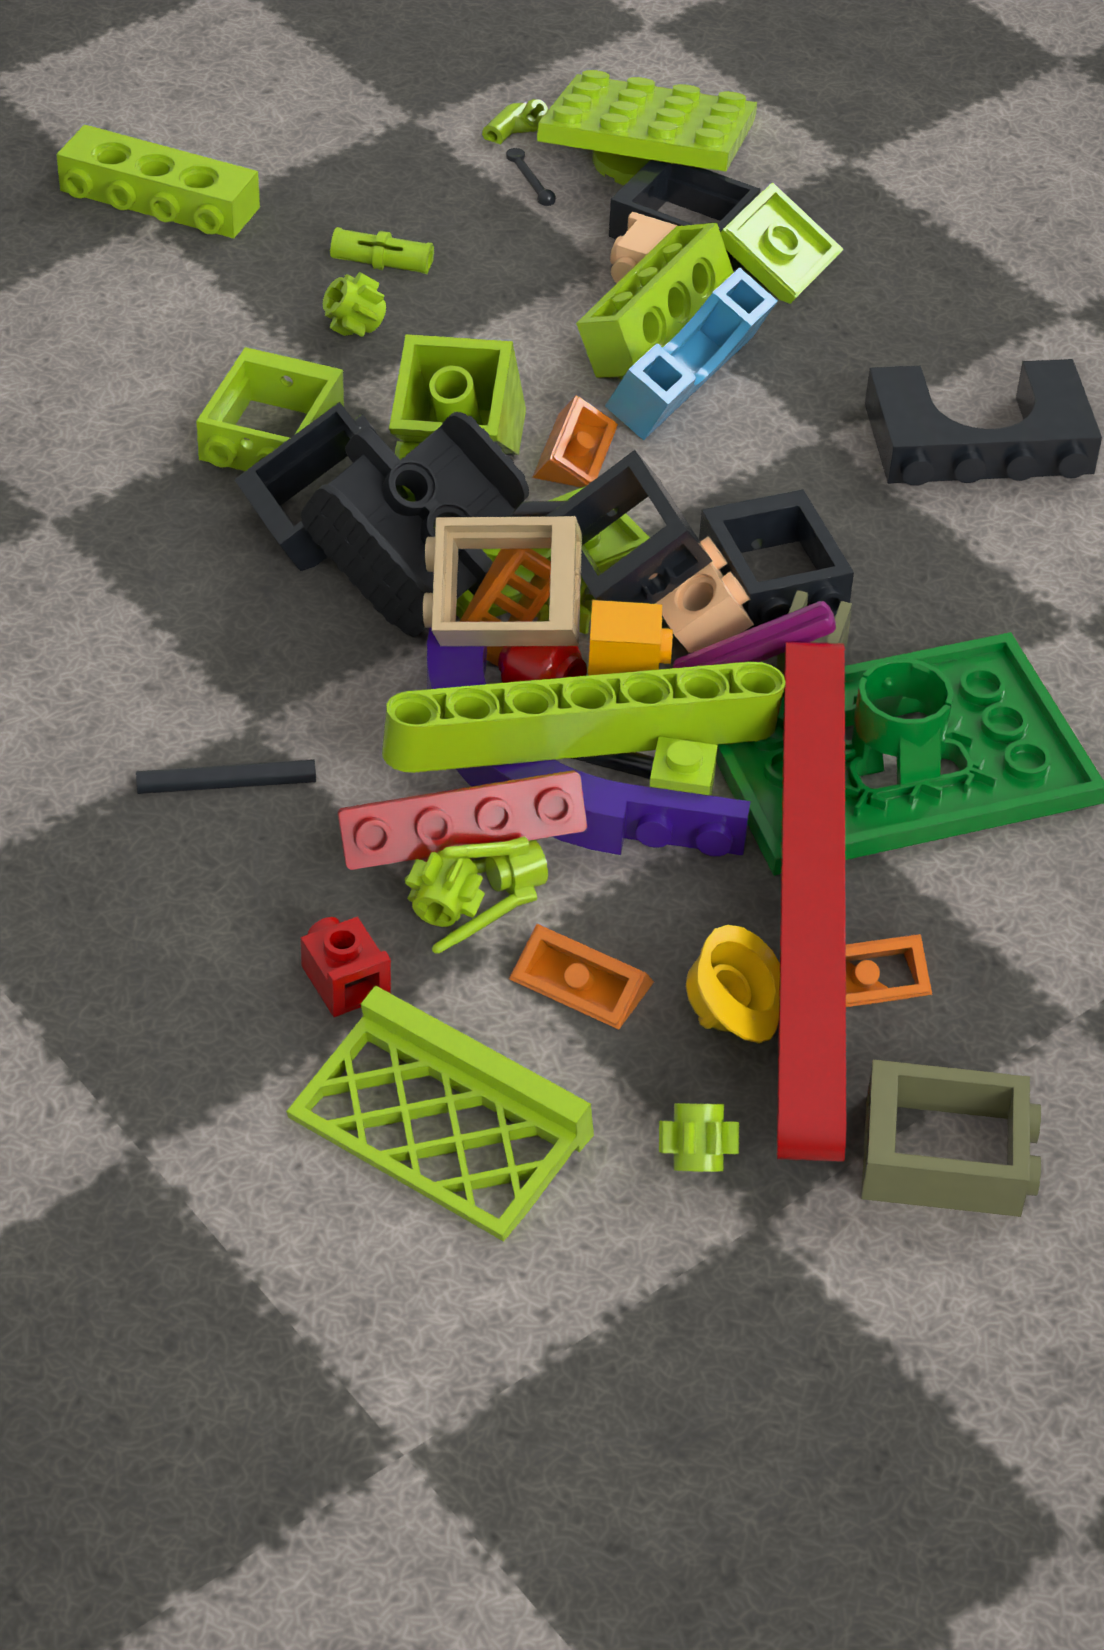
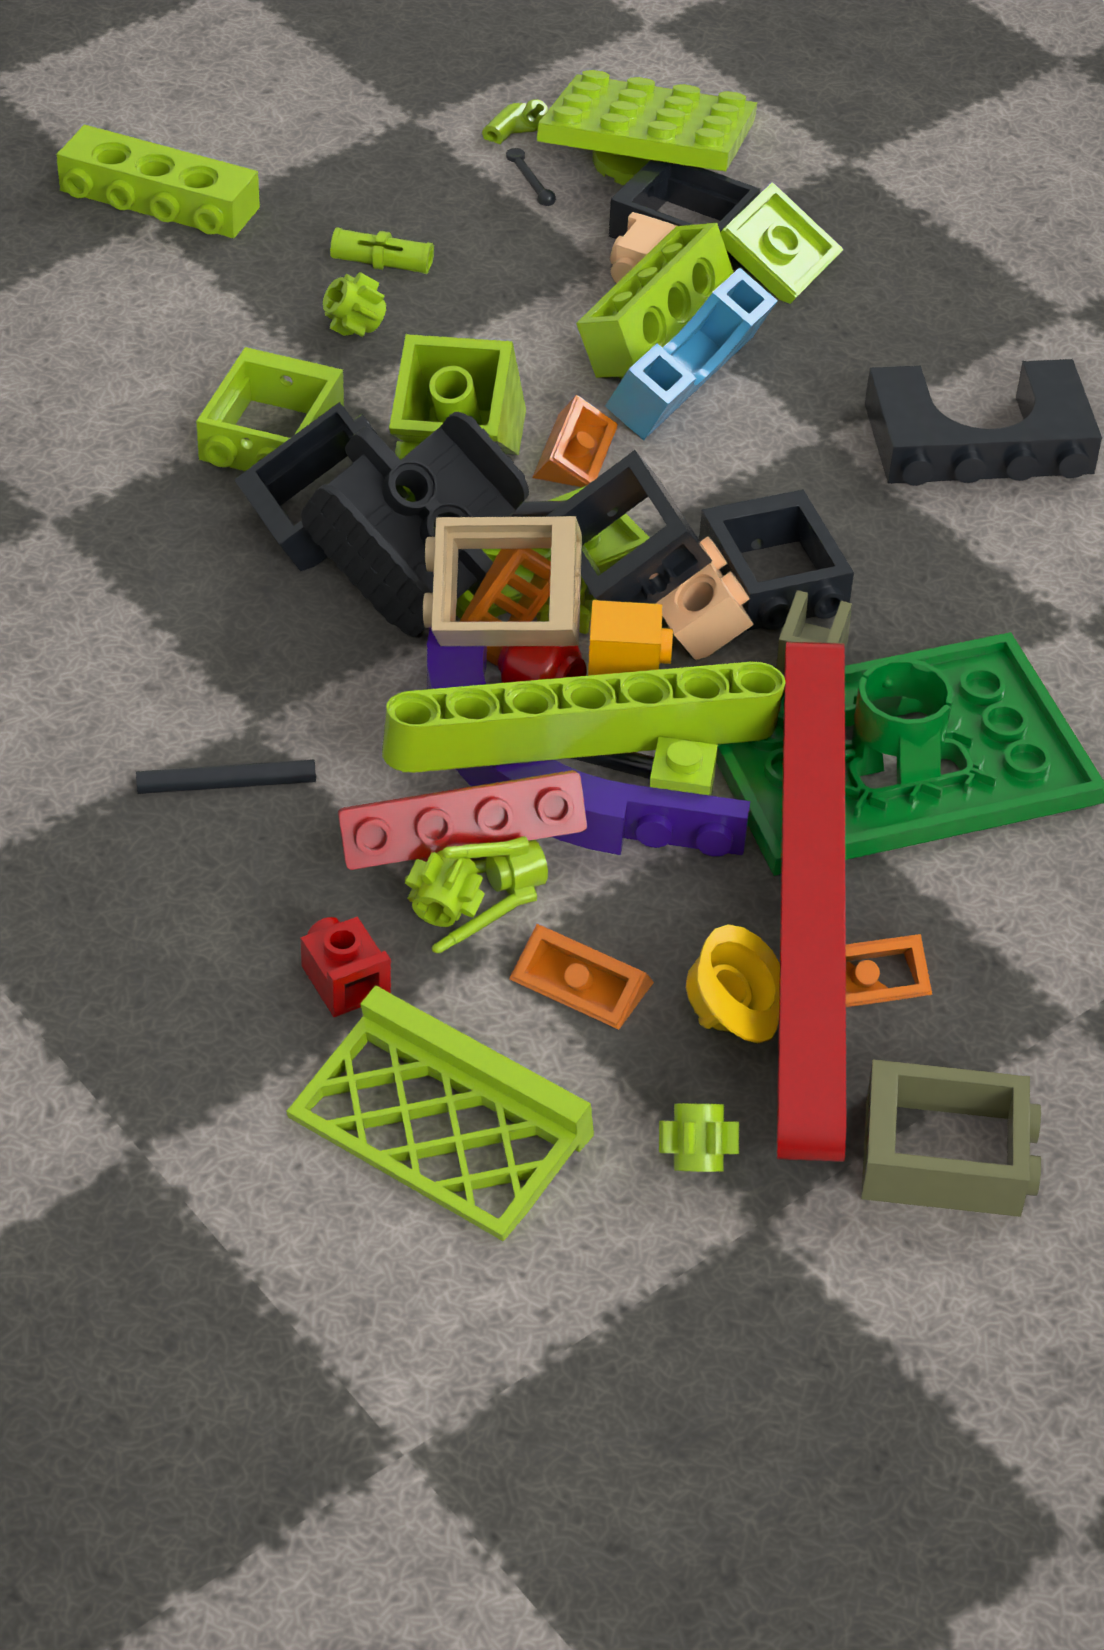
(766, 639): magenta axle -> none

